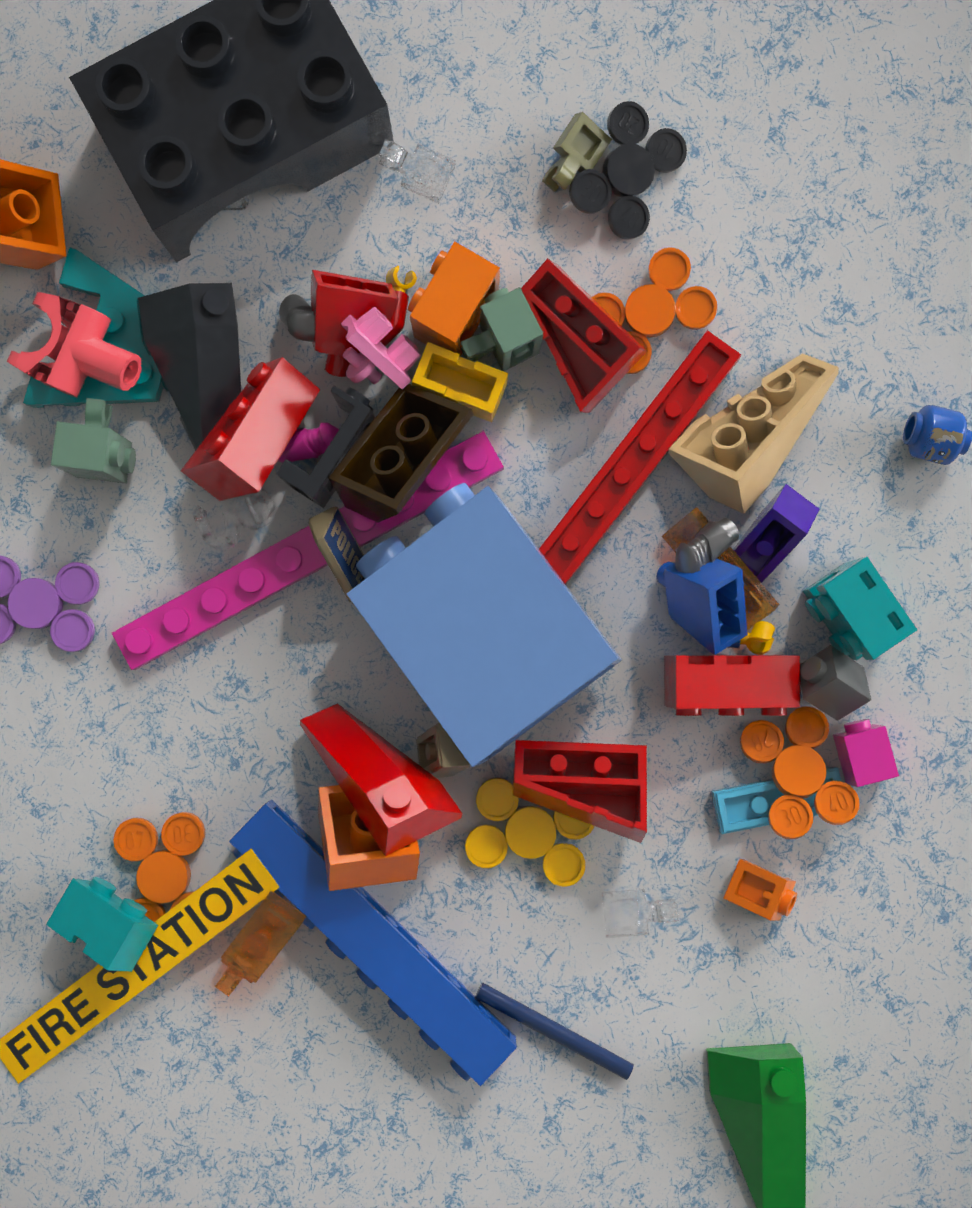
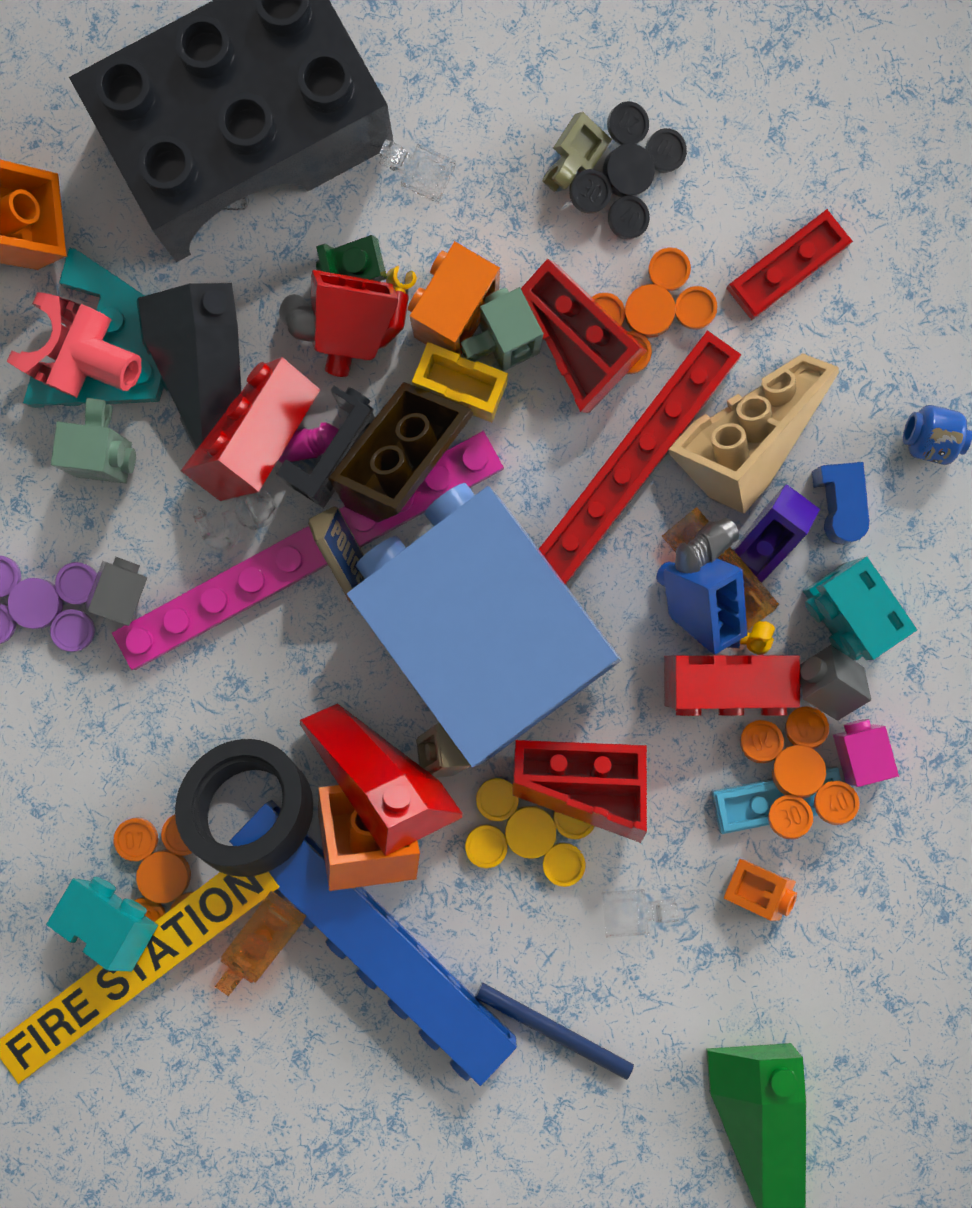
(116, 591): none -> dark grey brick
(206, 778): none -> black tyre
(355, 259): none -> dark green bracket
(366, 337): bright pink hips -> none
(789, 264): none -> red tile
(845, 500): none -> blue leg

